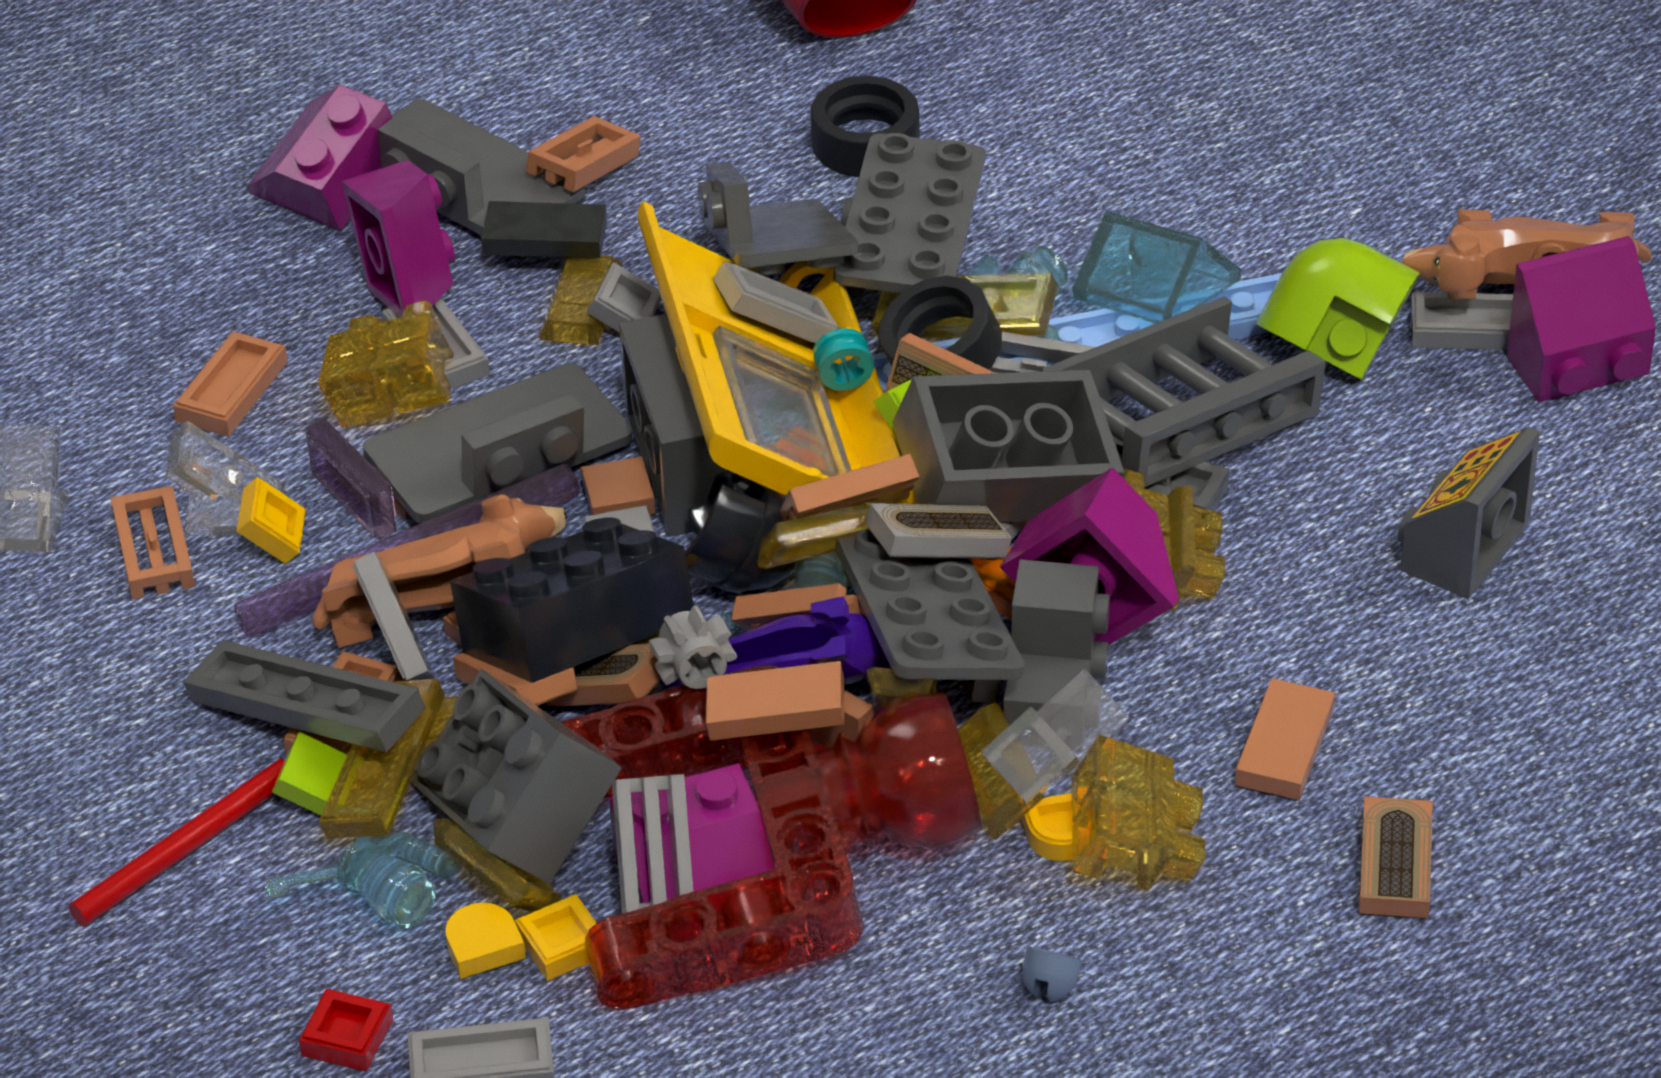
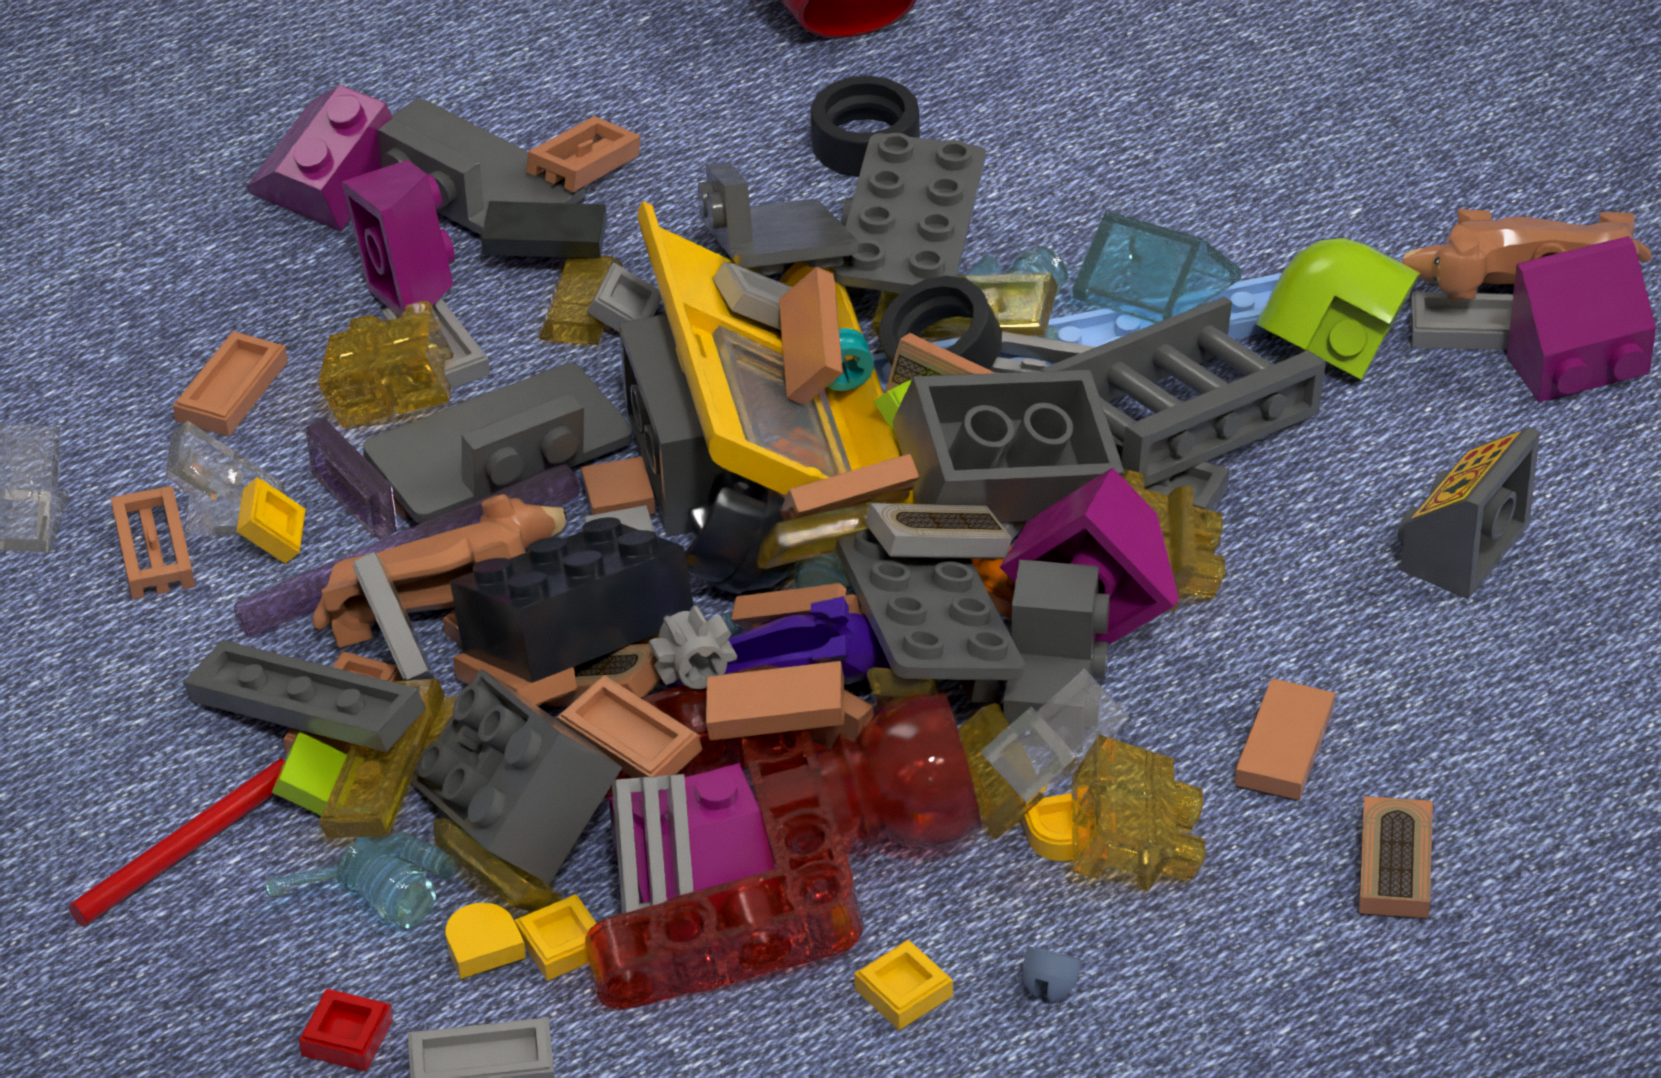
(631, 730): none -> nougat tile
(810, 336): none -> nougat tile
(903, 984): none -> yellow tile

